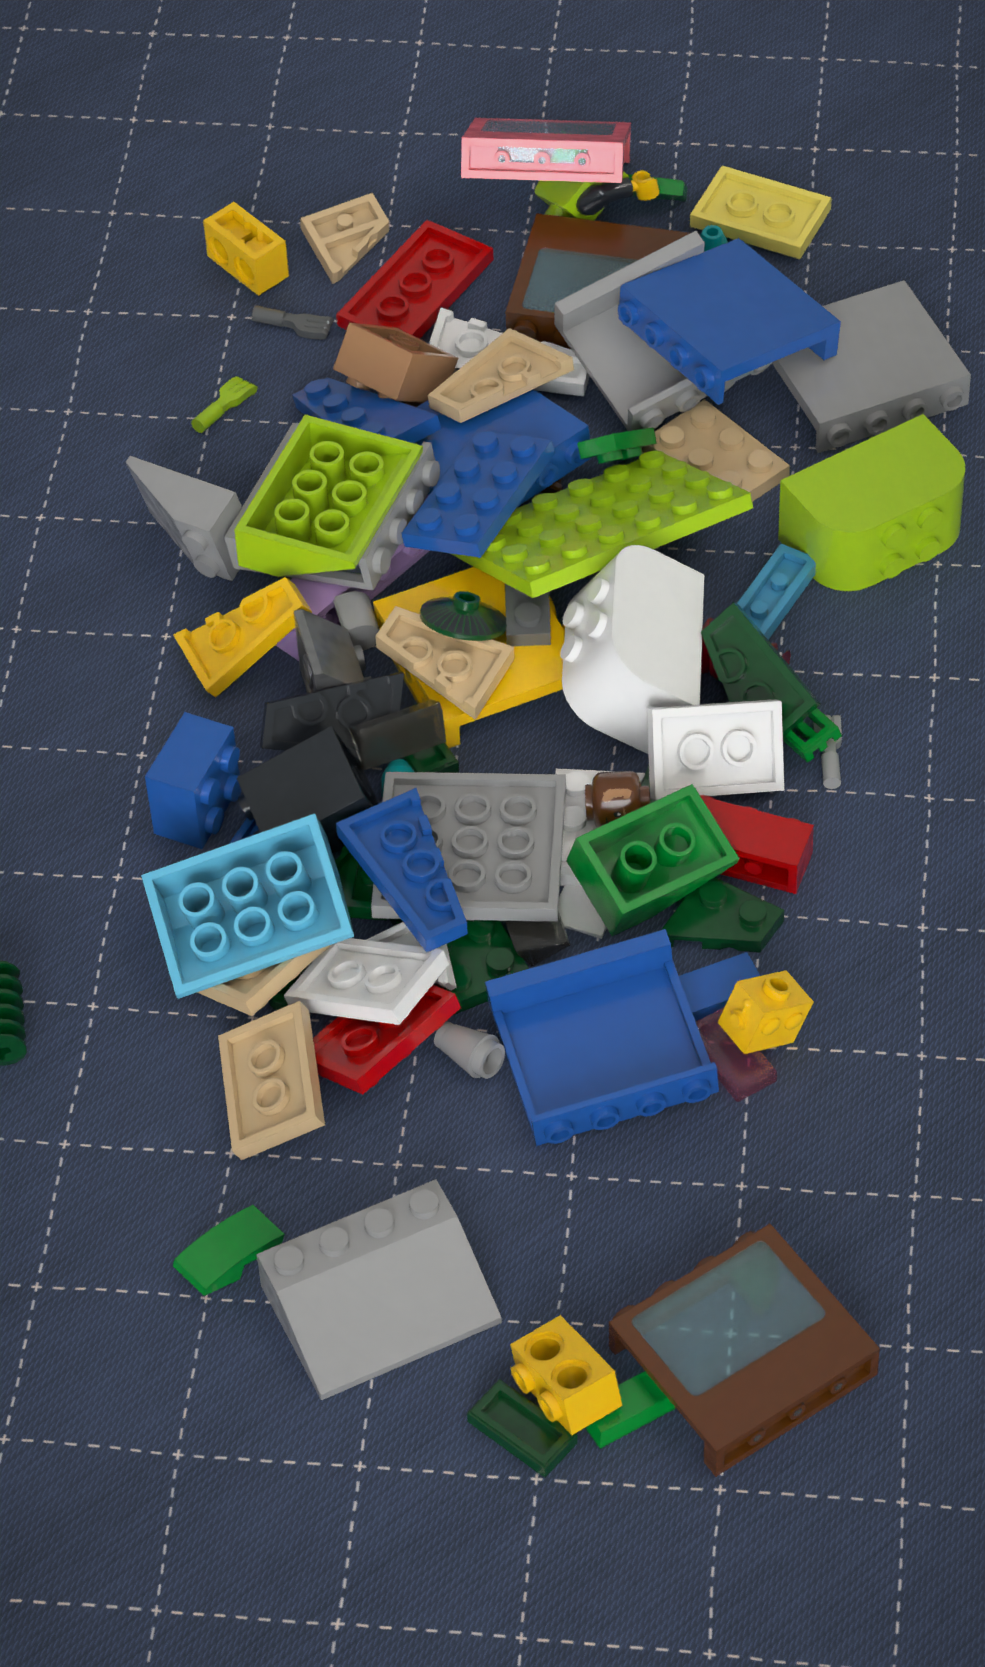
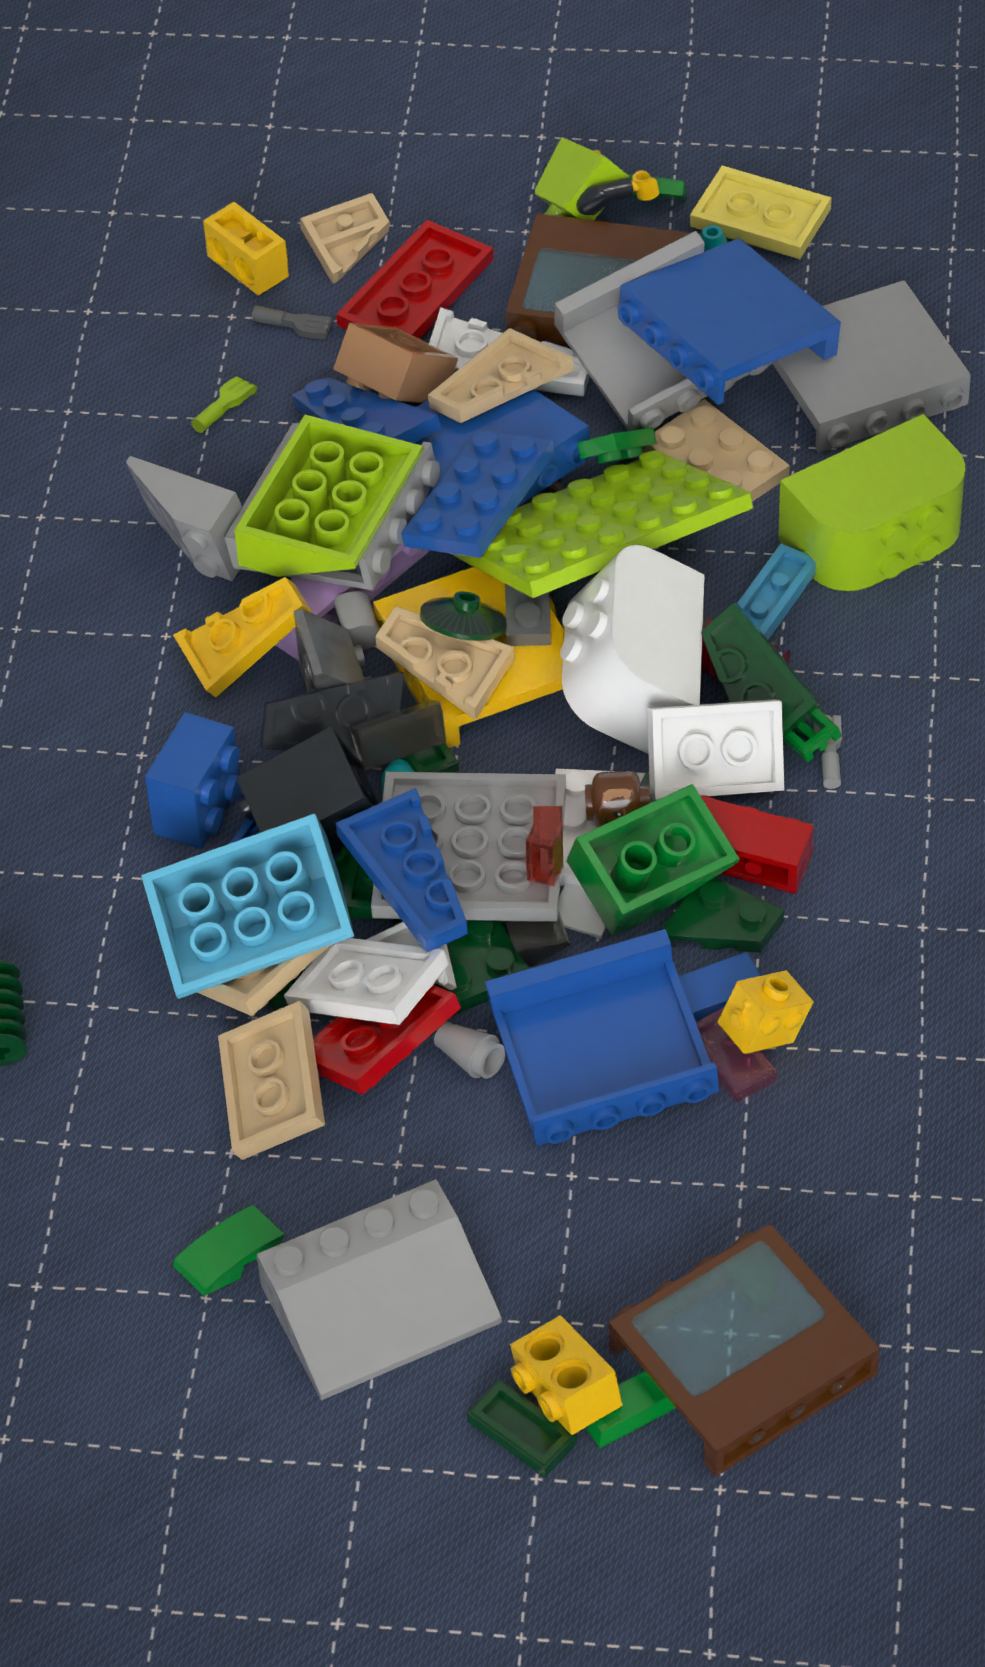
(545, 150): panel -> none
(545, 845): none -> clear red piece

